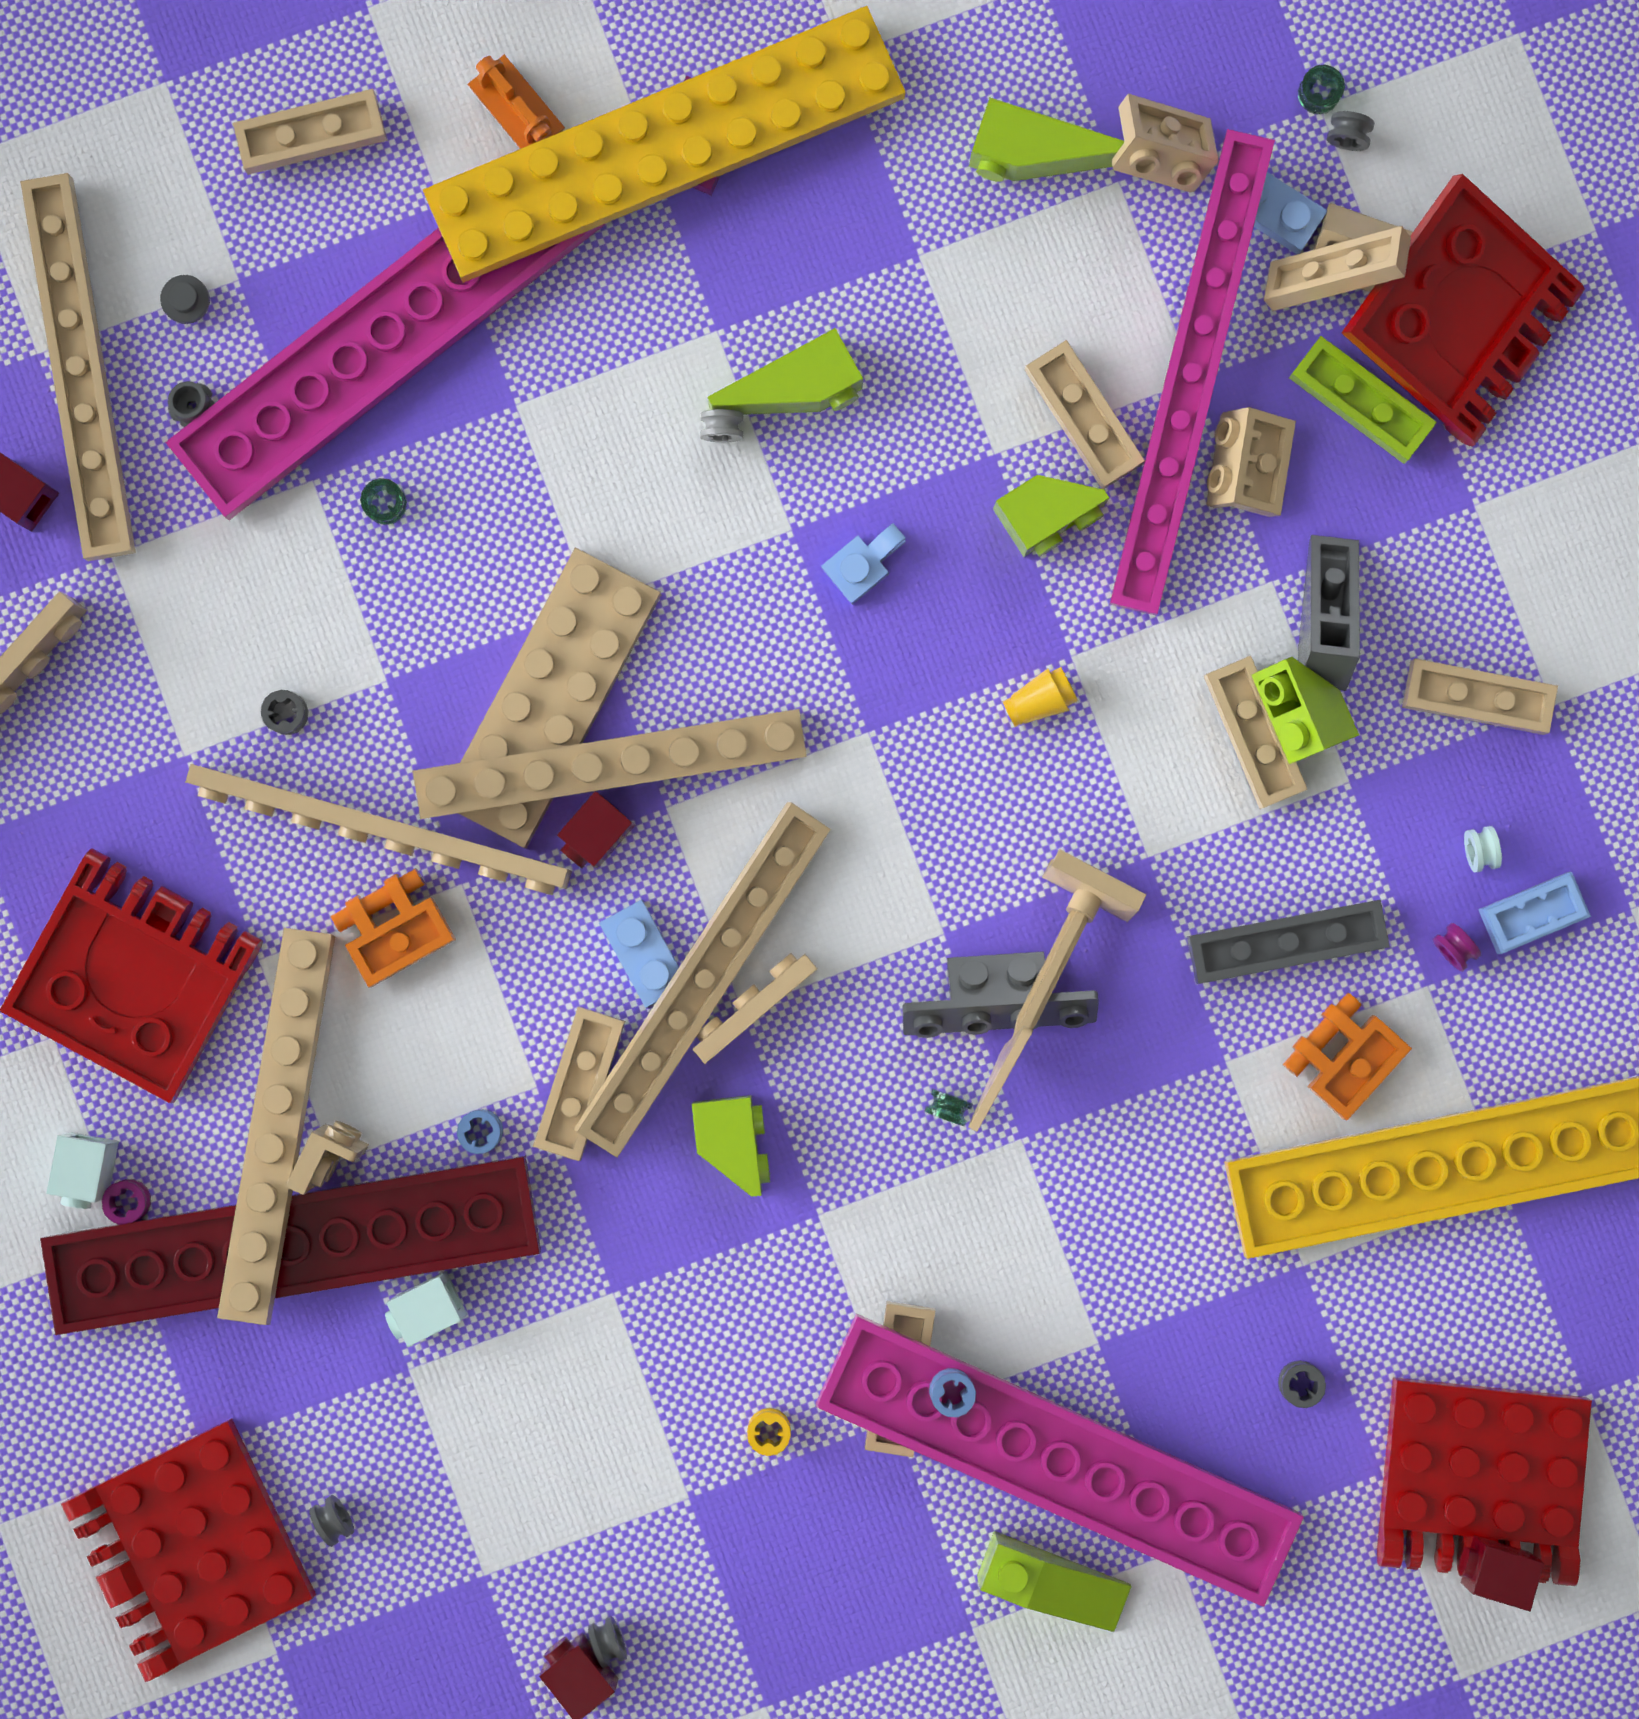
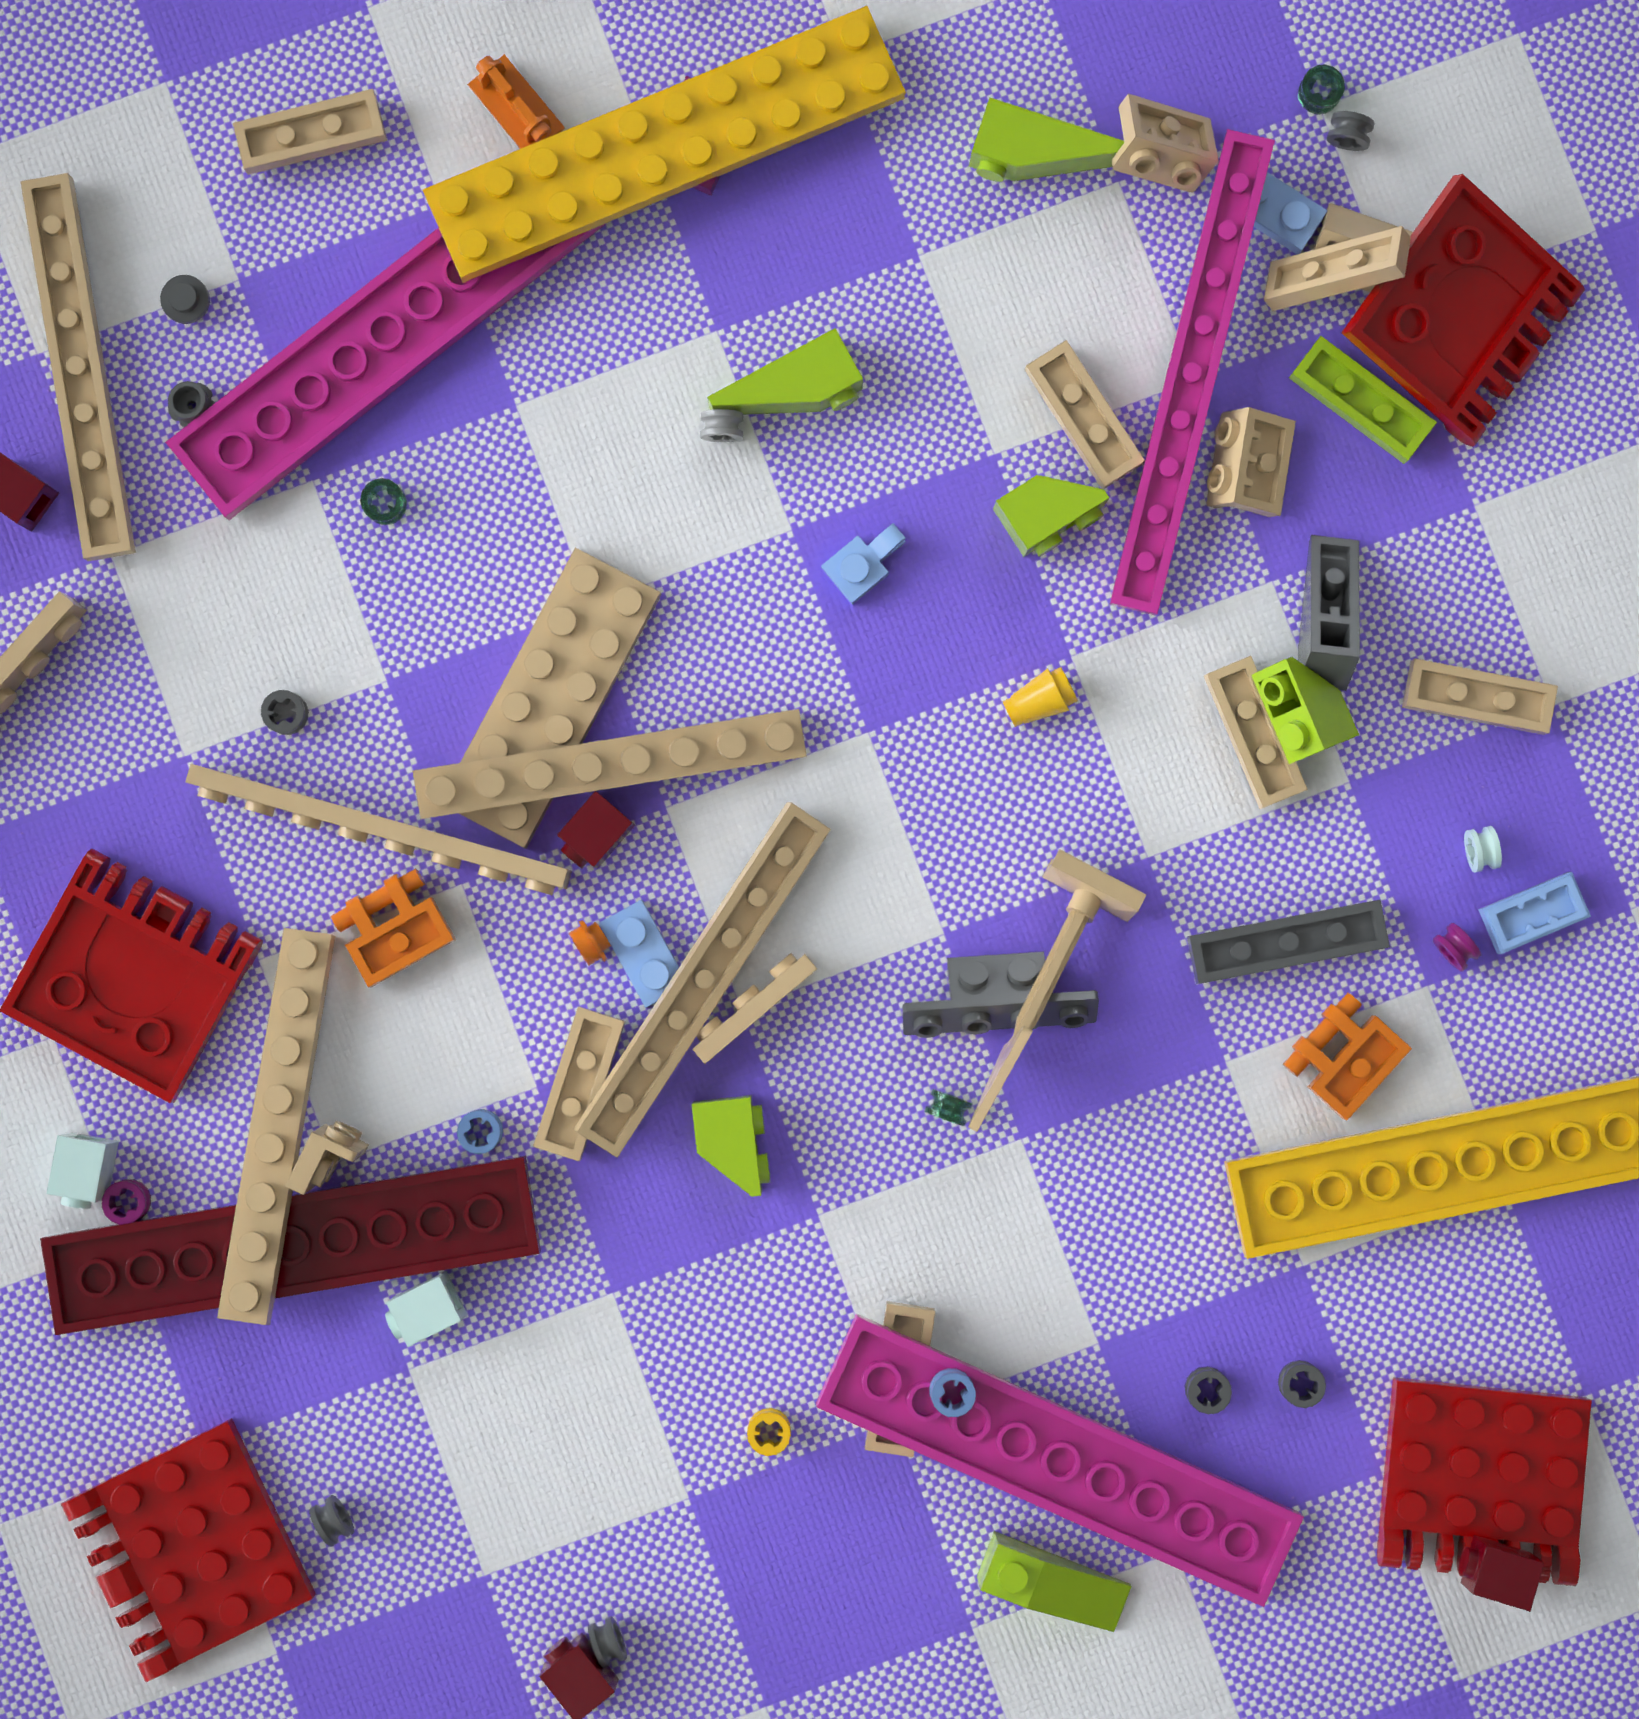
(590, 942): none -> orange plate
(1223, 1389): none -> dark grey bush

